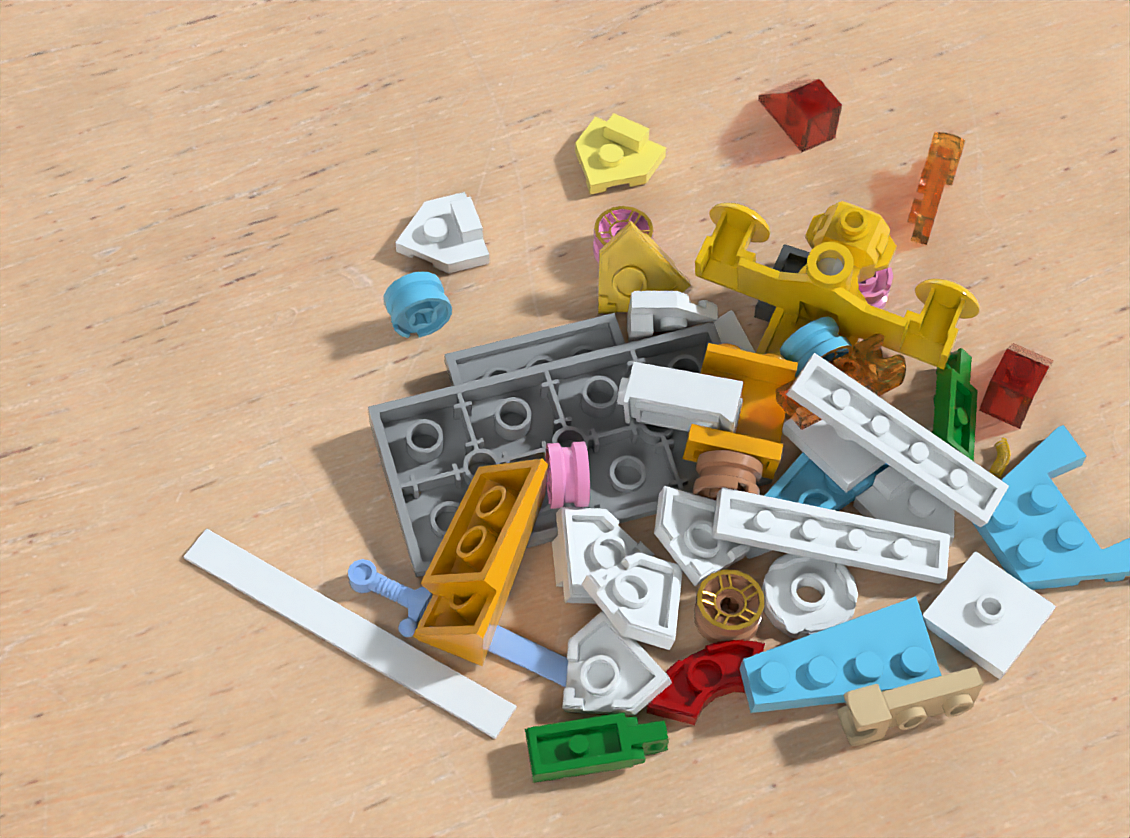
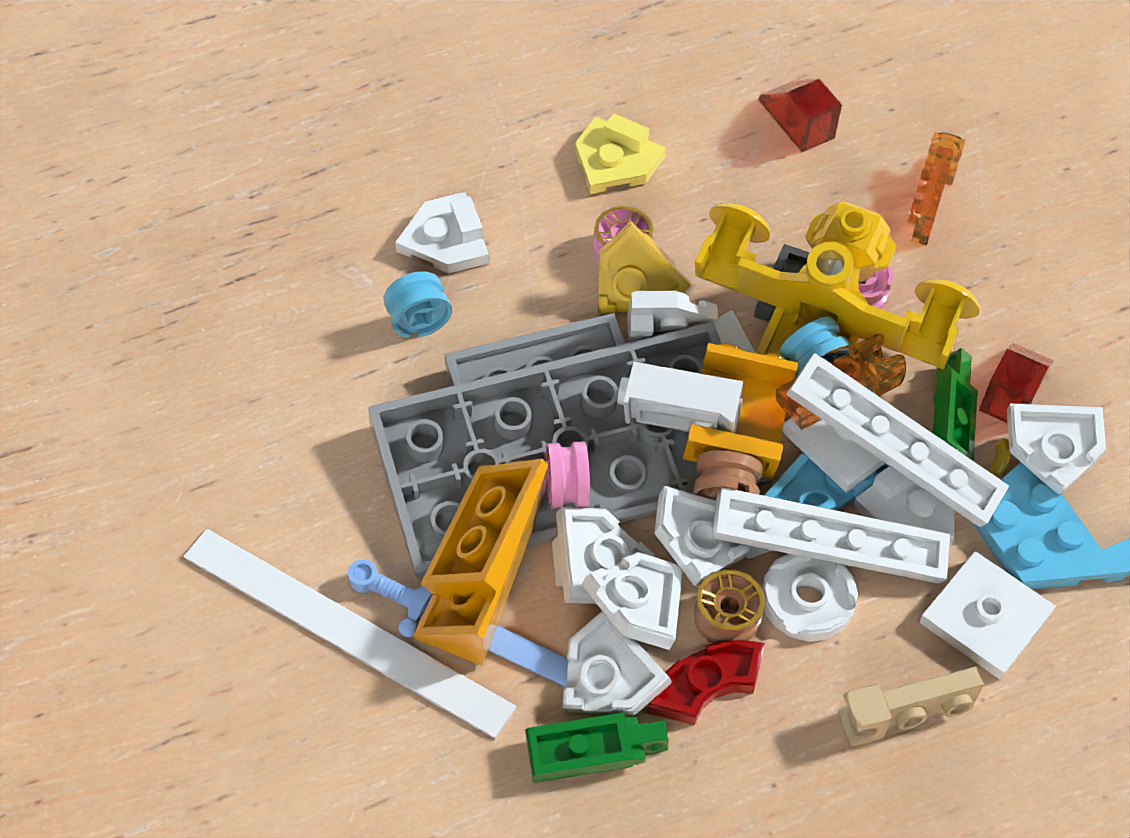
(876, 648): medium azure wing -> none
(1056, 440): none -> white plate

